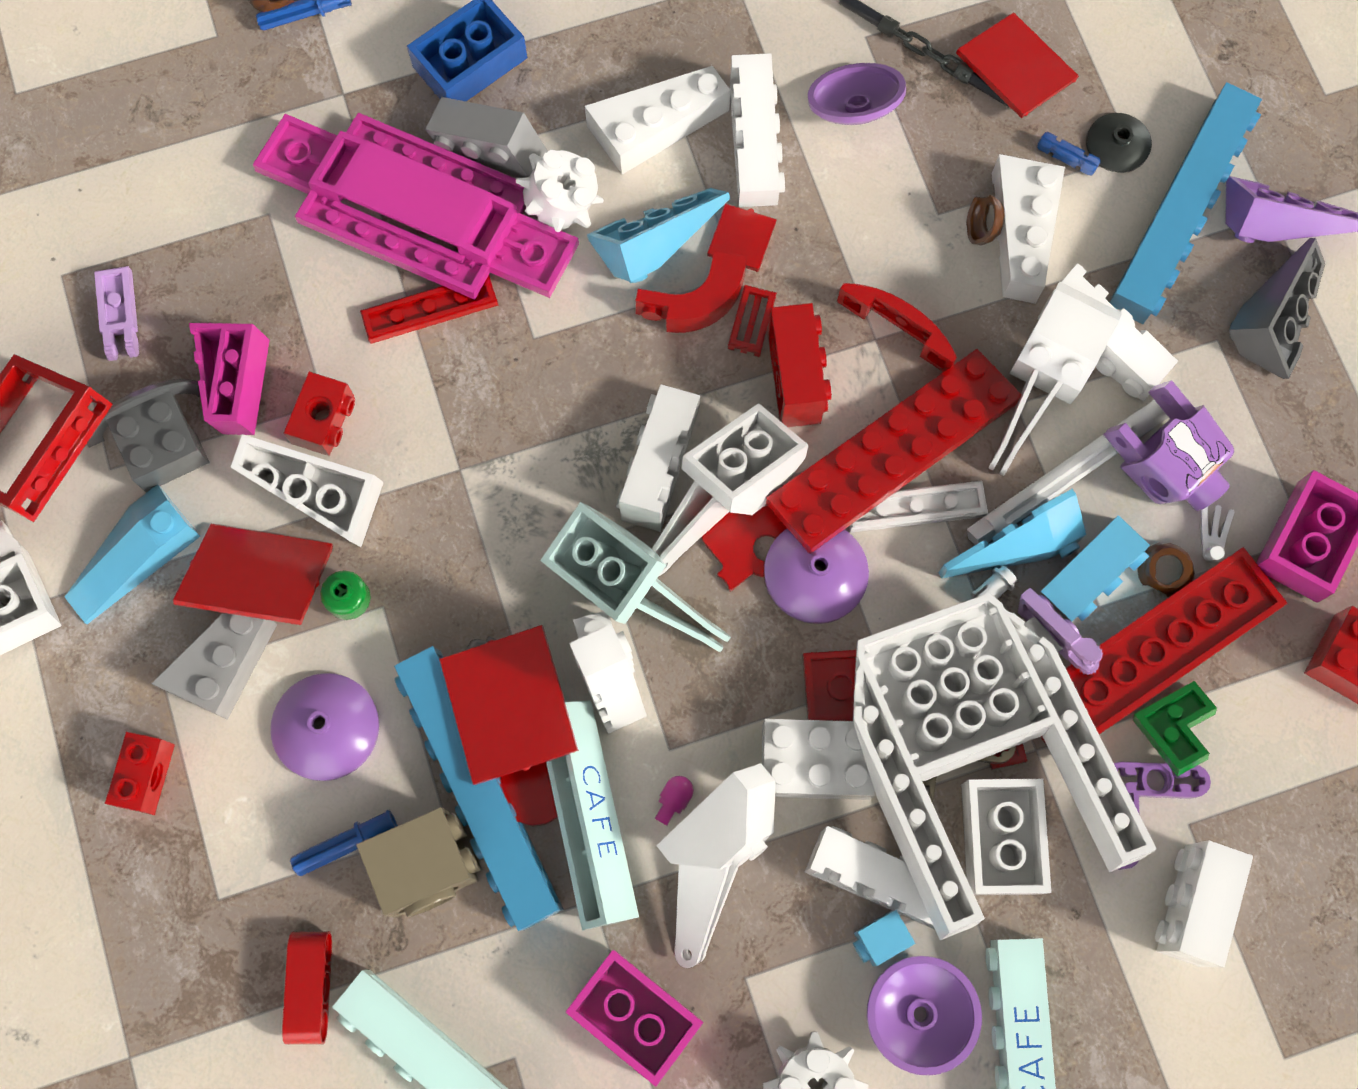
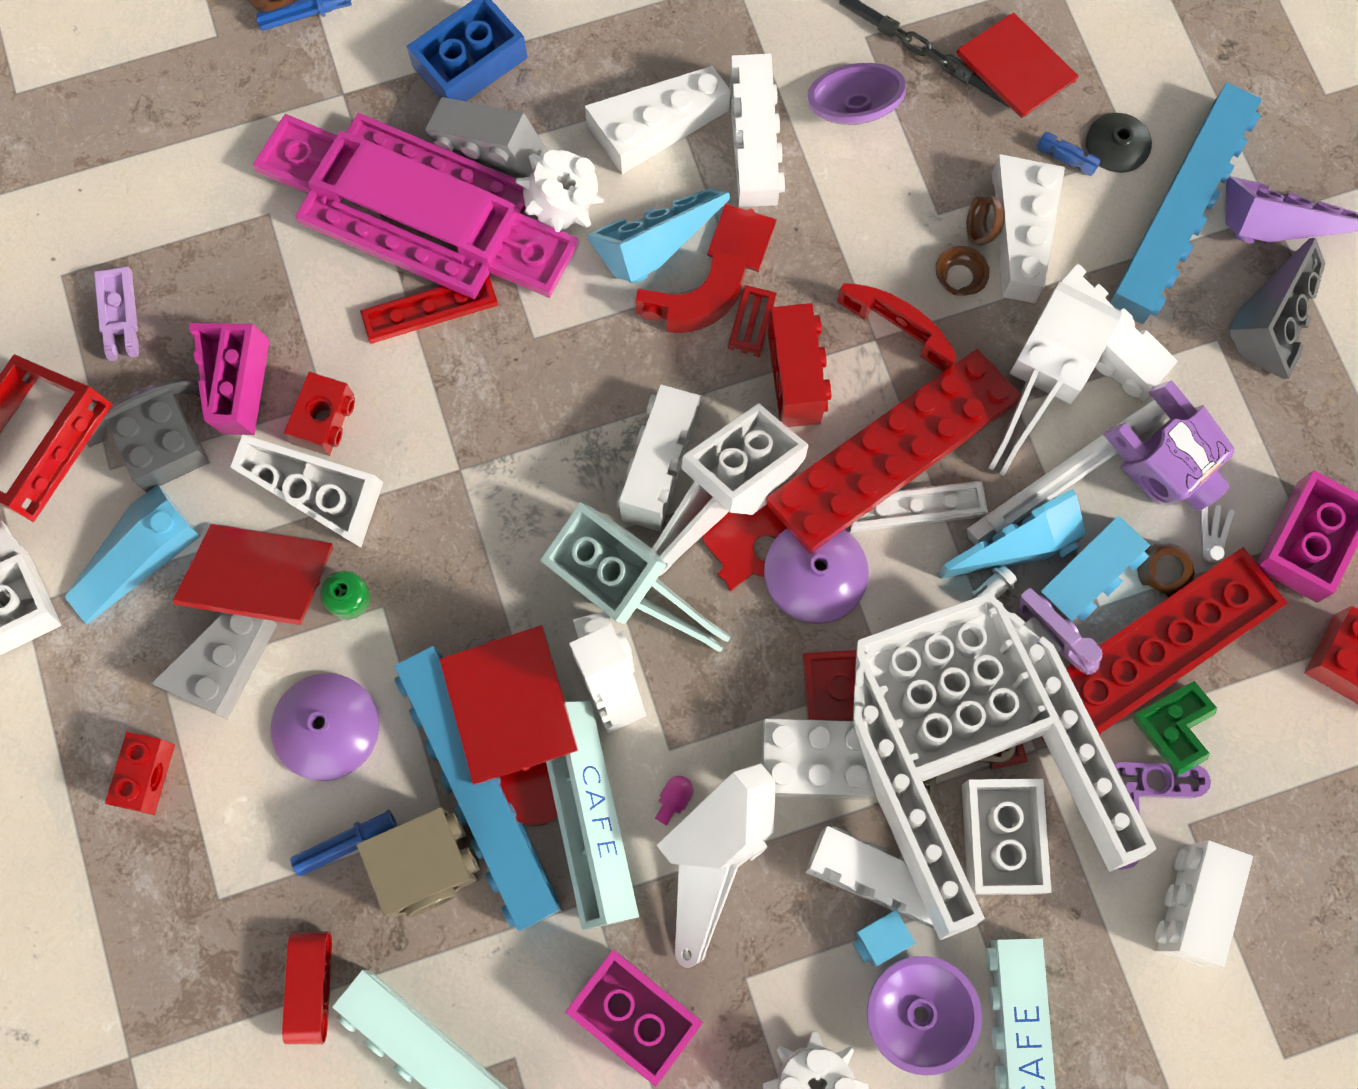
(969, 258): none -> reddish brown piece

